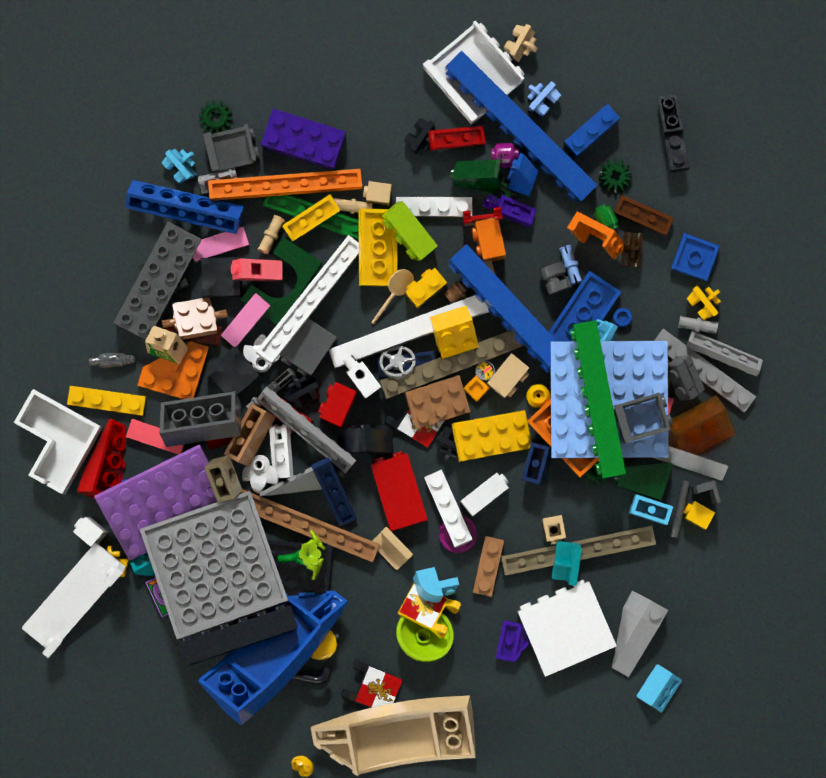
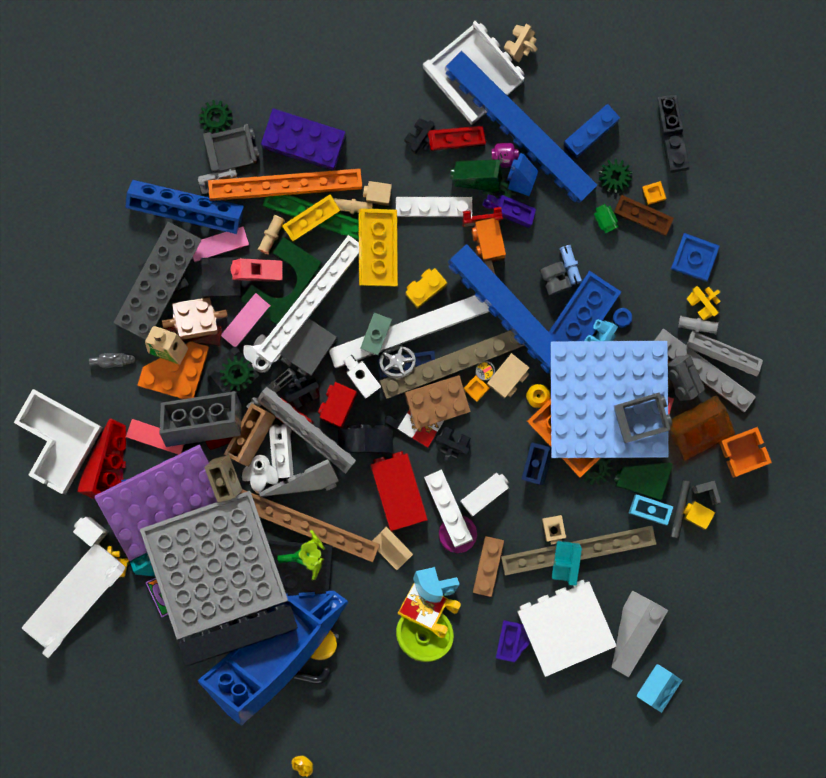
(106, 400): yellow plate -> none
(183, 162): medium azure hips -> none
(233, 366): none -> dark green gear
(334, 491): dark blue plate -> none
(375, 688): flag -> none
(376, 334): none -> sand green plate
(397, 286): tan piece -> none
(400, 734): tan slope -> none
(408, 231): lime brick -> none
(454, 332): yellow brick -> none
(455, 292): medium nougat hose -> none
(491, 435): yellow plate -> none
(549, 92): light blue hips -> none
(583, 226): orange panel -> none
(599, 399): green brick -> none
(632, 250): dark brown hips -> none
(654, 193): none -> light orange tile
(695, 463): white sticker -> none
(744, 452): none -> orange piece

